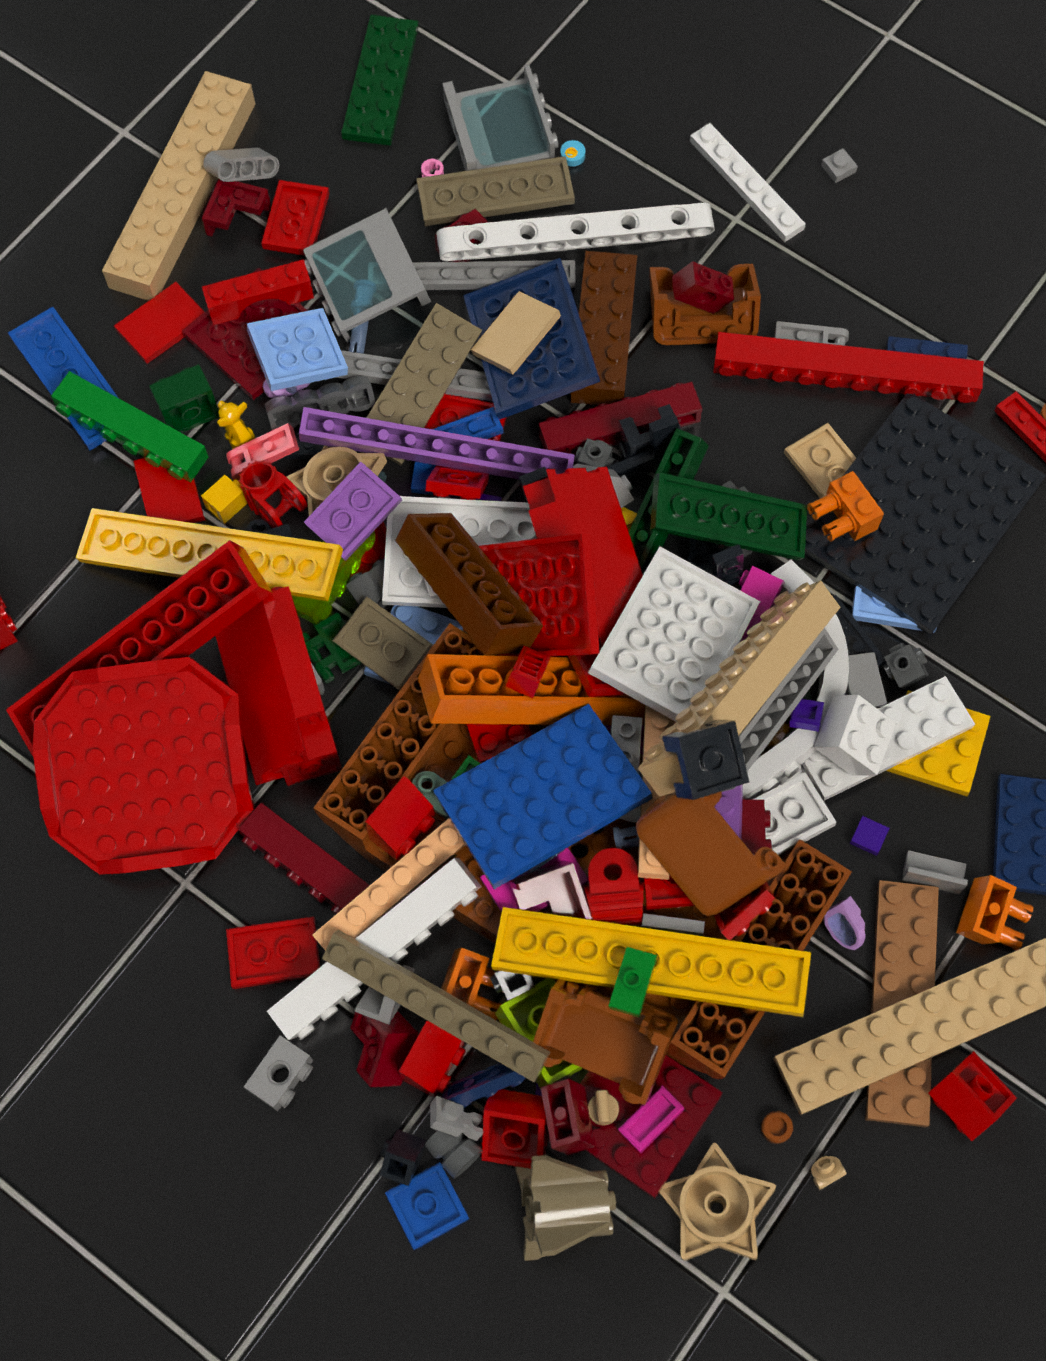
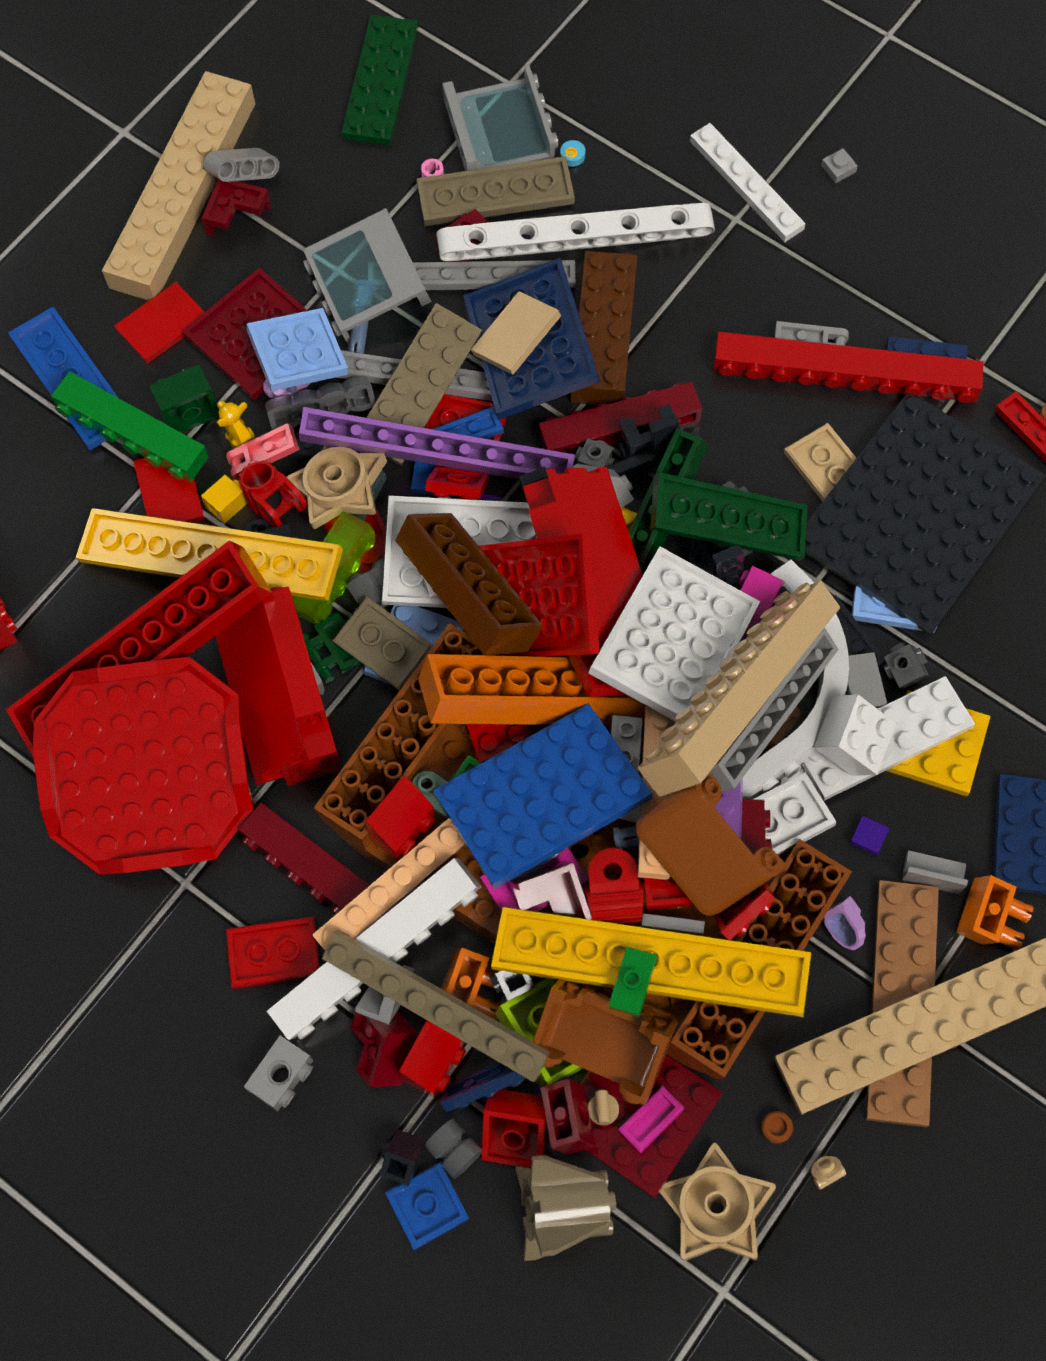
(232, 296): red arch -> none
(295, 217): red plate -> none
(353, 510): medium lavender plate -> none
(451, 1119): light grey plate -> none
(528, 671): red slope -> none
(684, 324): dark orange windscreen -> none
(703, 287): dark red brick -> none
(708, 759): black panel -> none
(807, 715): dark purple tile -> none
(851, 504): orange brick -> none
(972, 1096): red slope -> none

